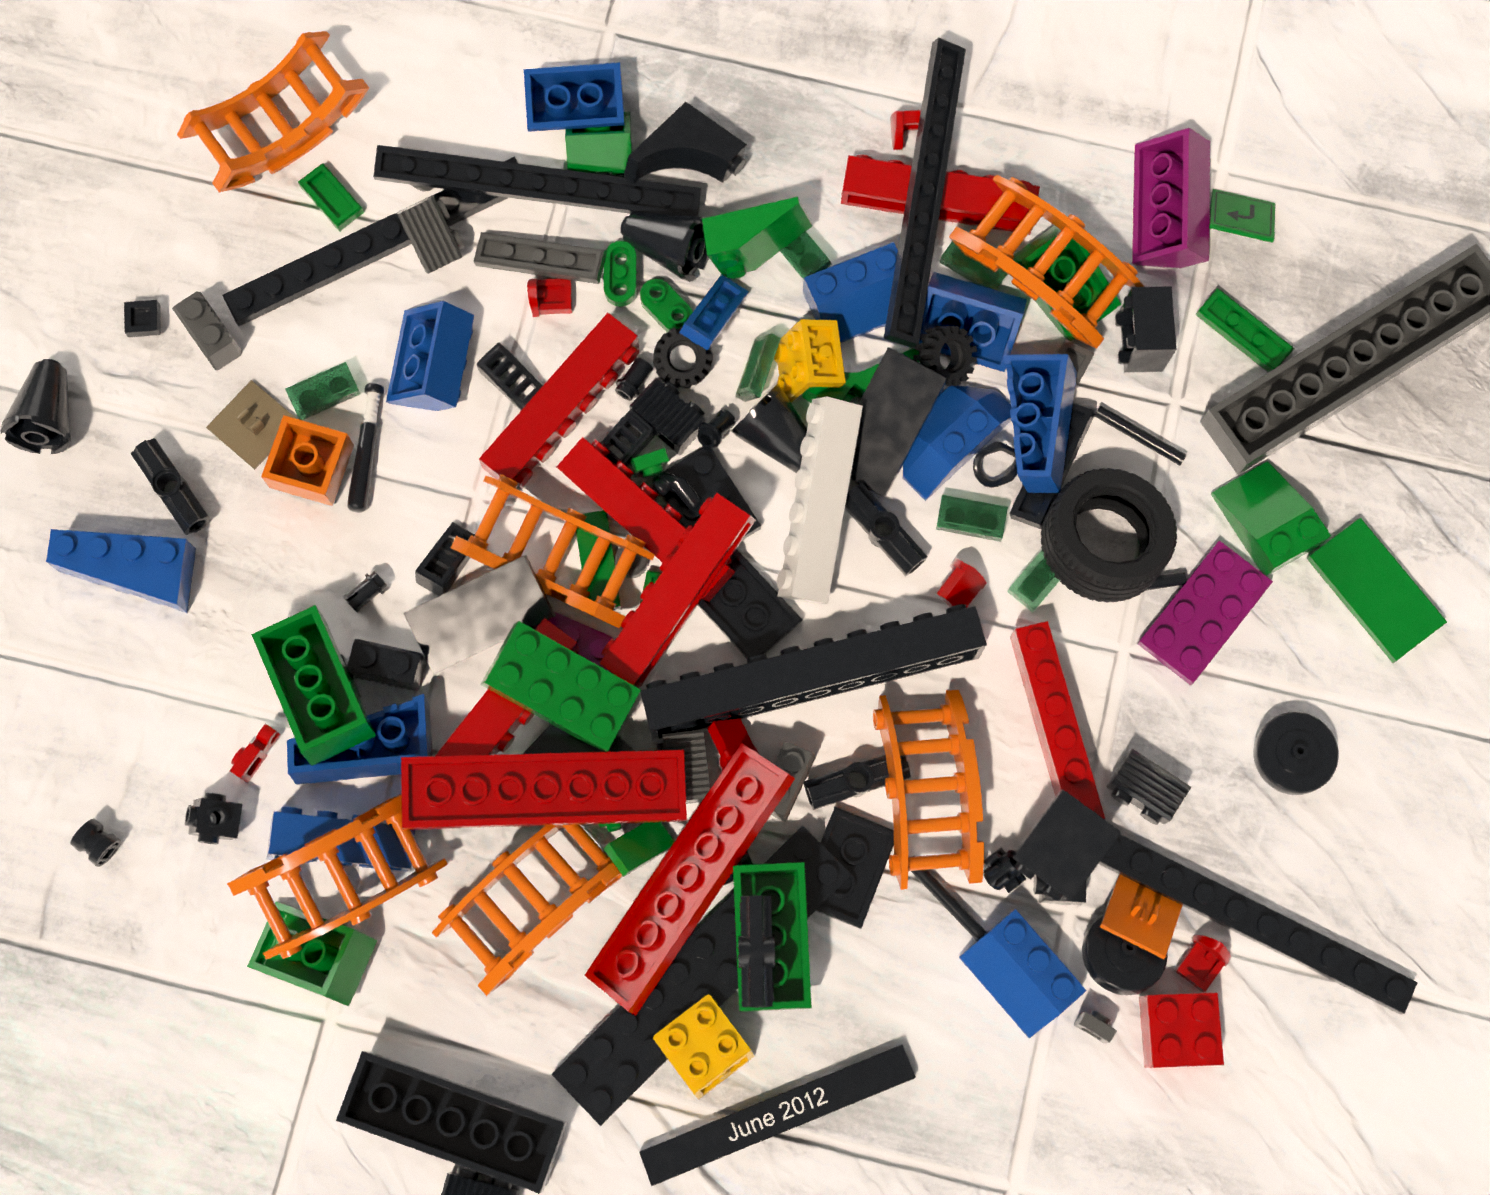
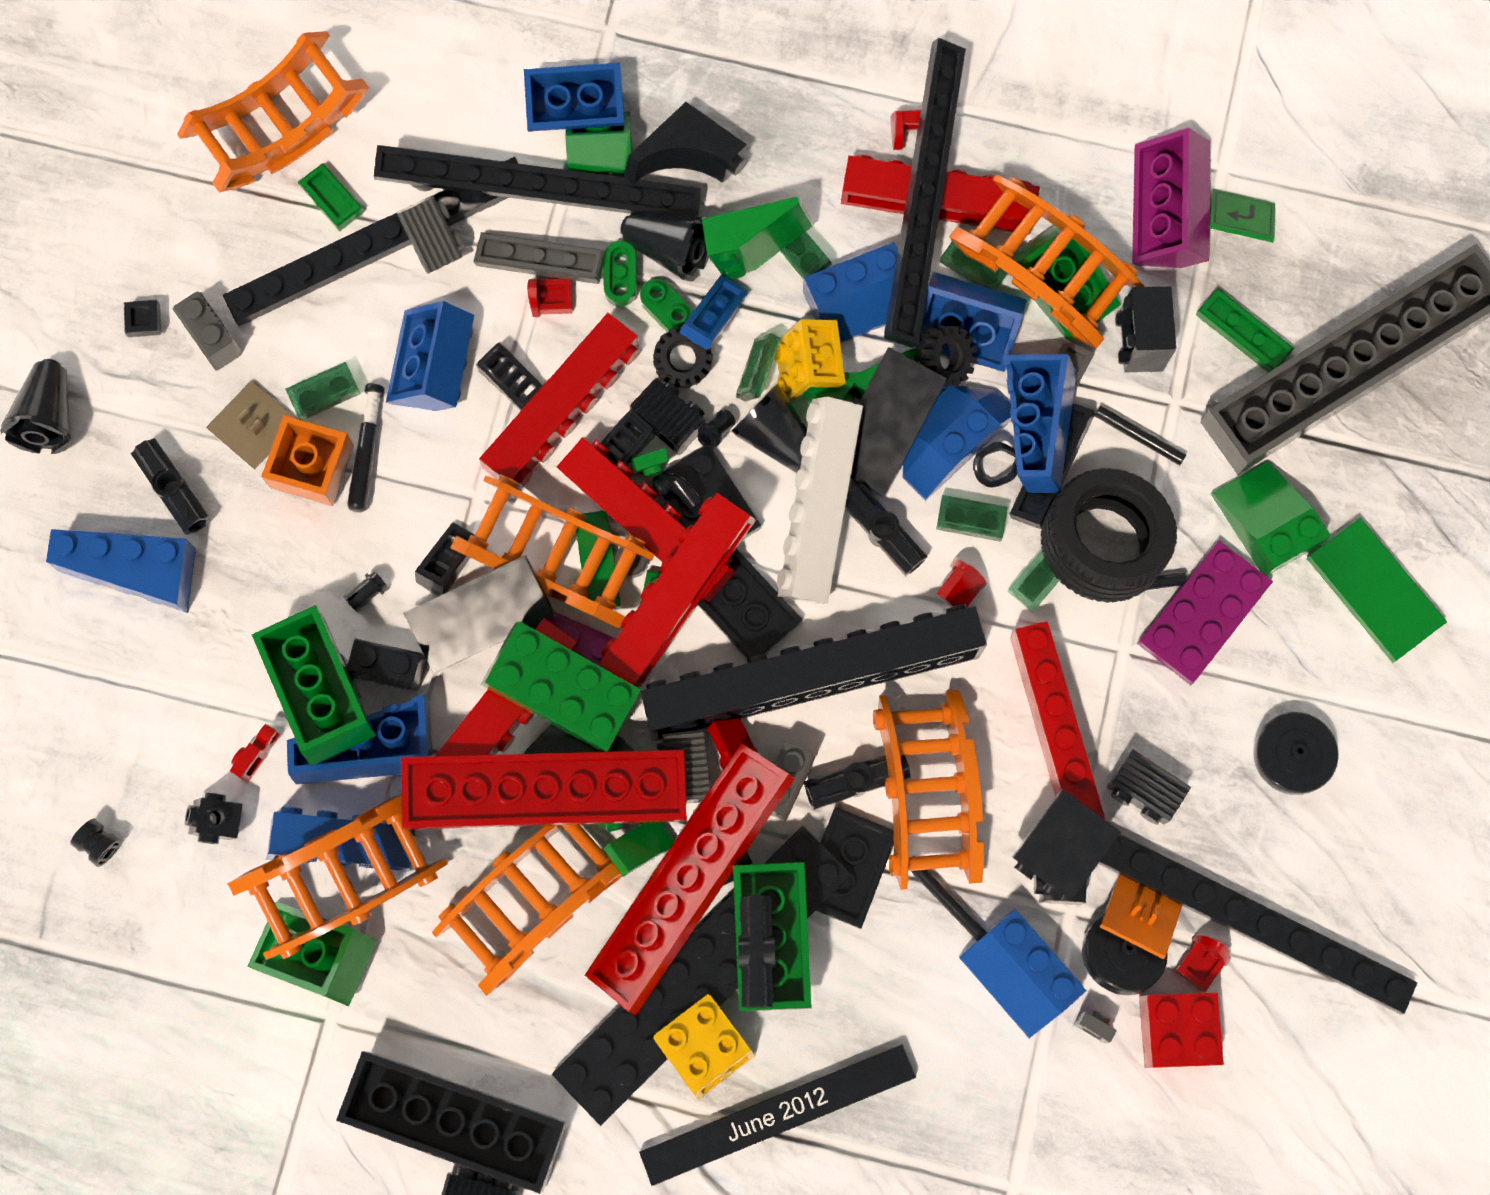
(633, 379): black pin -> none
(1001, 871): black gear -> none

